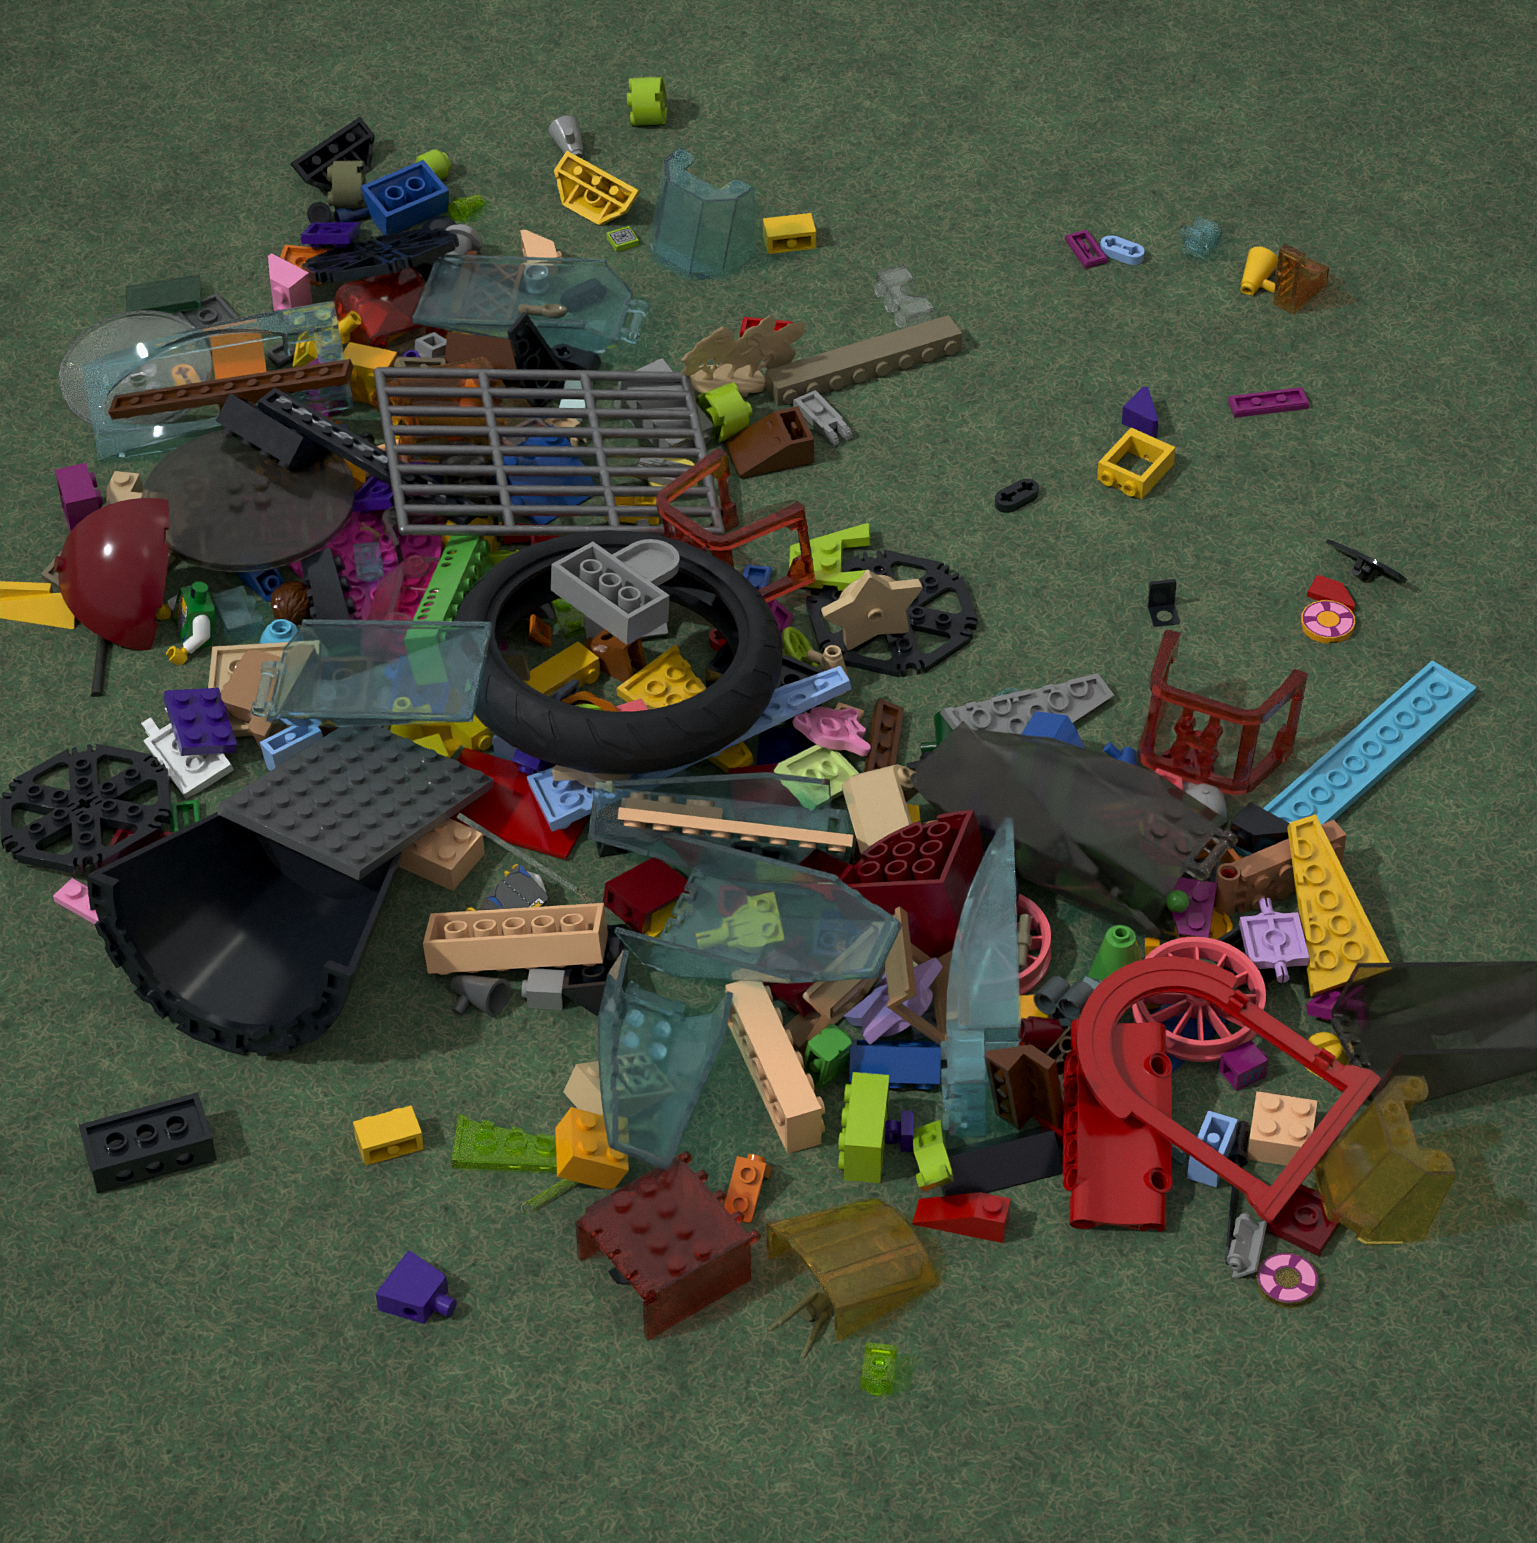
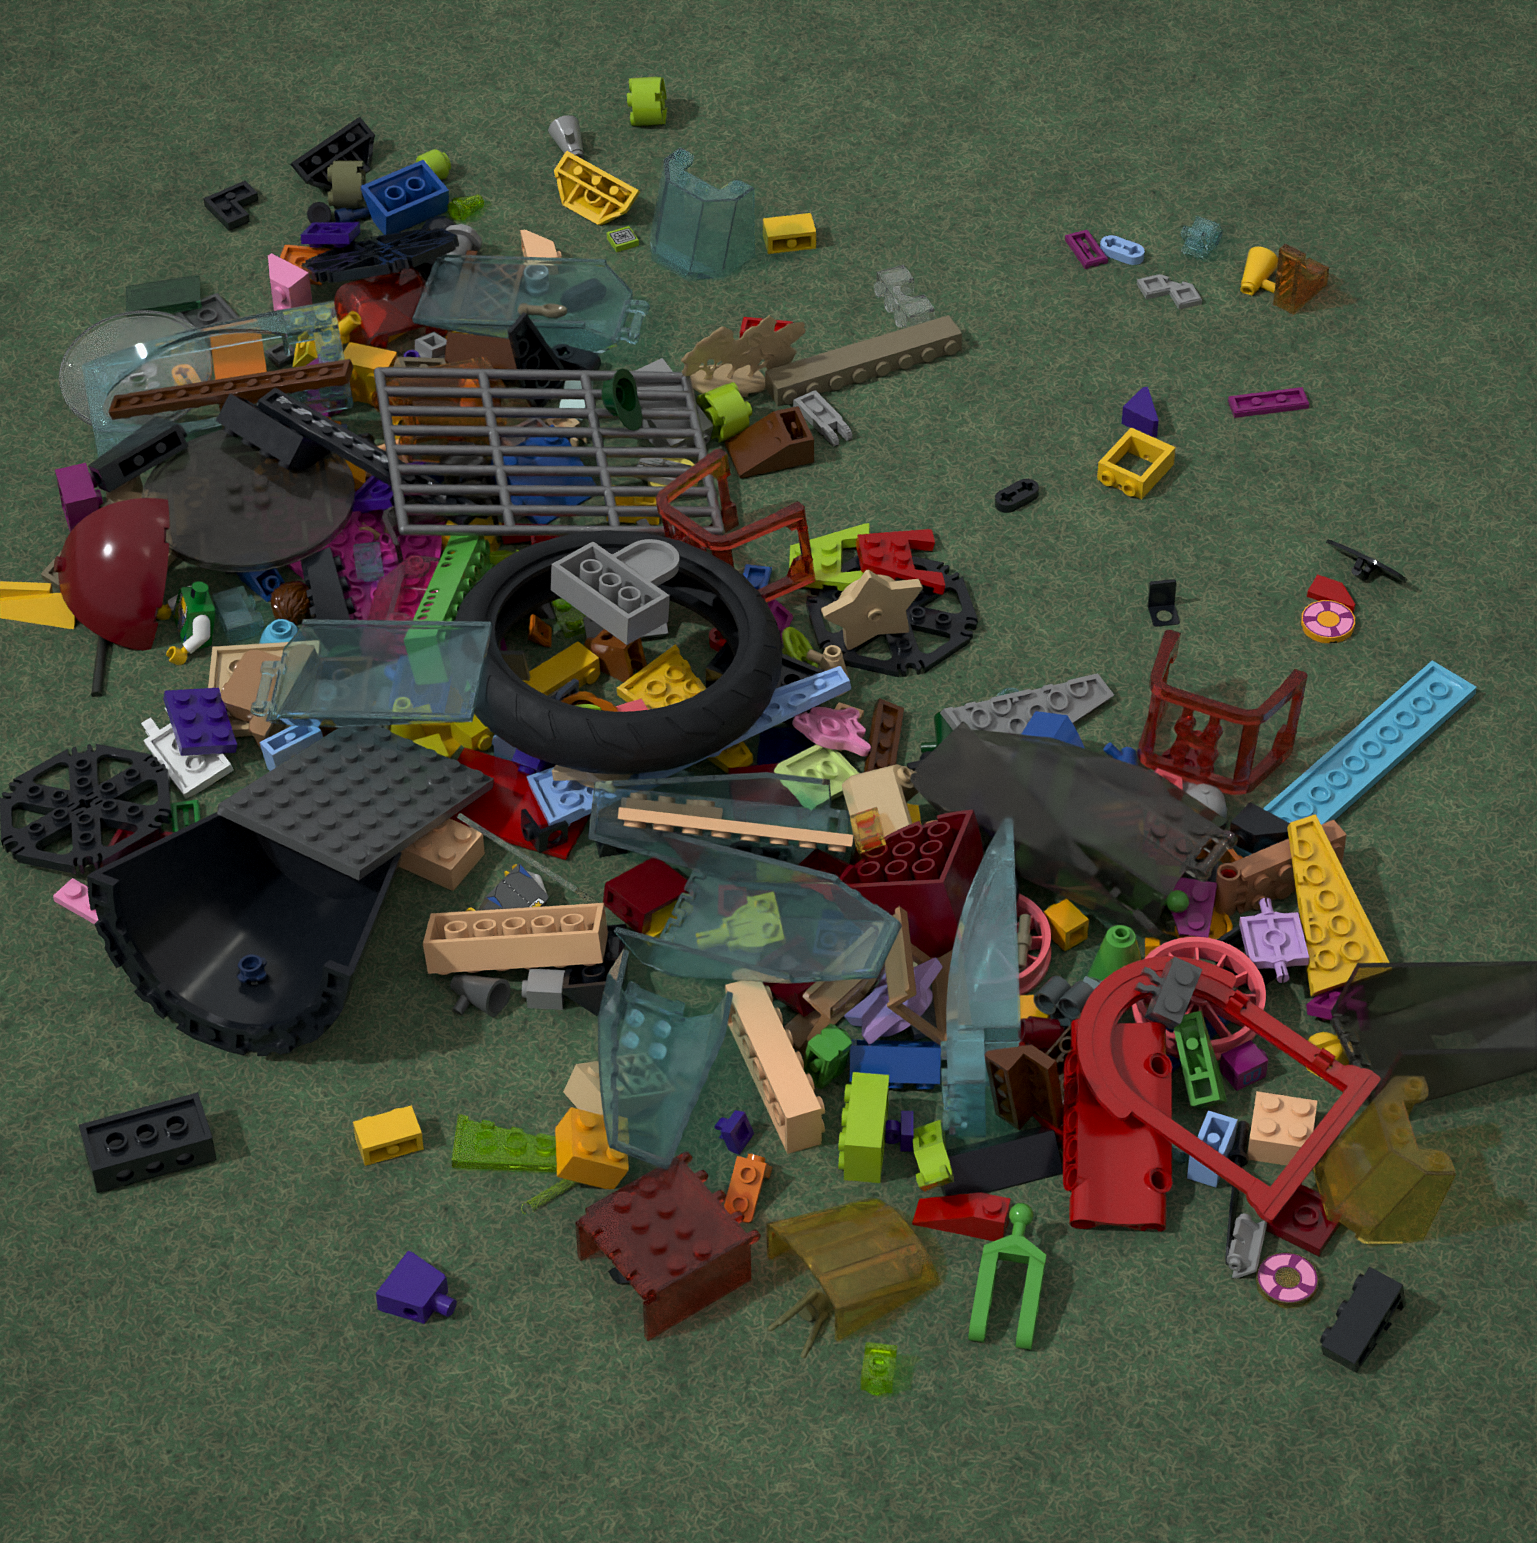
(138, 453): none -> black slope
(228, 204): none -> black plate
(252, 968): none -> dark blue plate
(539, 836): none -> black bracket
(621, 399): none -> dark green piece
(735, 1131): none -> dark purple tile
(867, 830): none -> clear yellow tile
(891, 556): none -> red wing
(1013, 1249): none -> bright green piece
(1067, 924): none -> light orange brick
(1172, 991): none -> dark grey brick
(1182, 294): none -> light grey tile
(1199, 1062): none -> bright green slope
(1362, 1319): none -> black wedge

